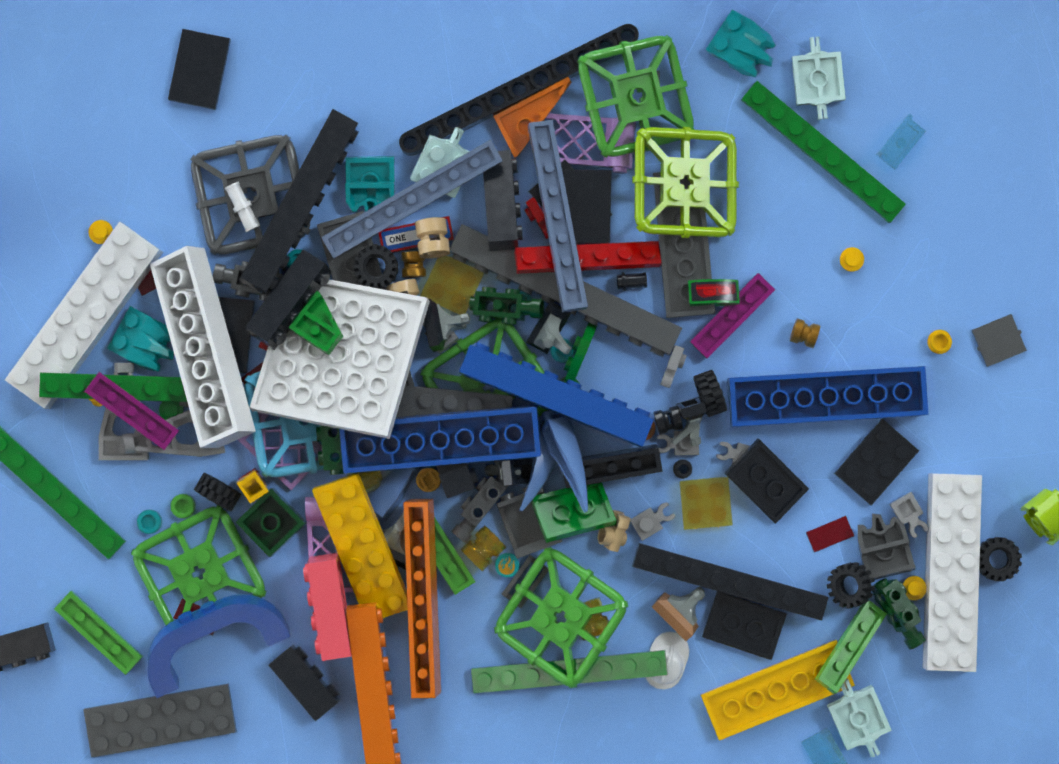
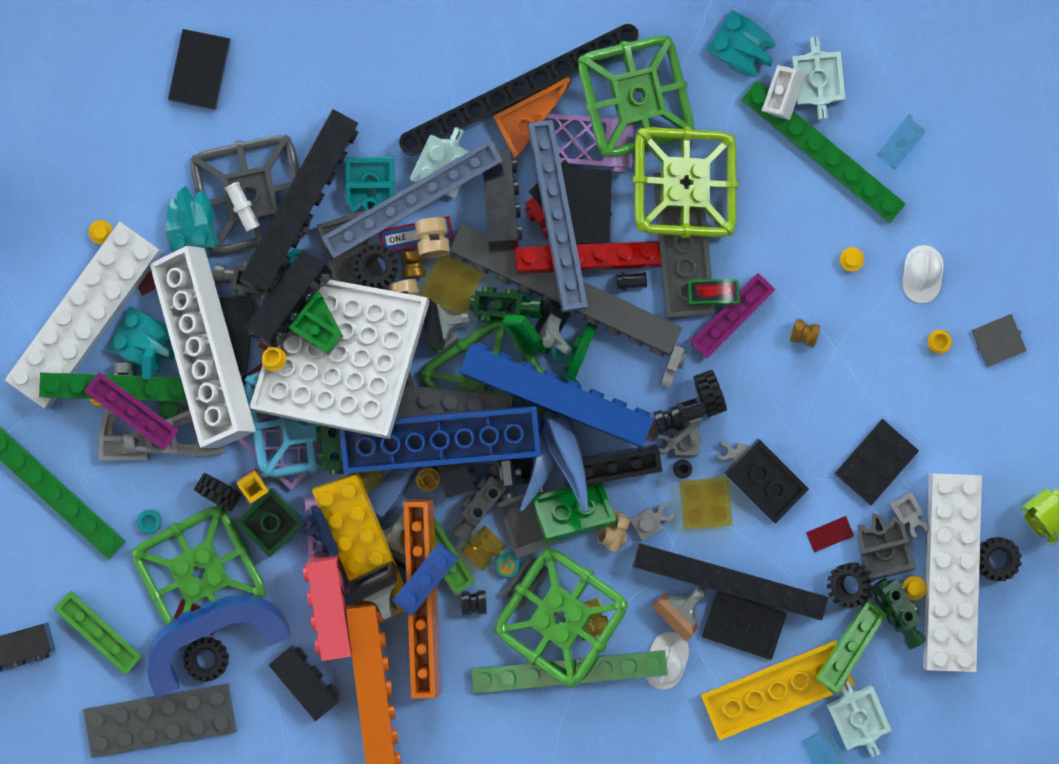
(148, 363): none -> teal tile
(183, 506): bright green tile -> none
(190, 221): none -> teal plate
(192, 665): none -> black tyre
(273, 359): none -> yellow plate
(319, 526): none -> dark blue plate
(376, 587): none -> black piece
(425, 579): none -> blue plate
(473, 602): none -> black wheel
(524, 334): none -> green plate
(783, 92): none -> white slope
(827, 396): blue brick -> none
(922, 274): none -> white piece

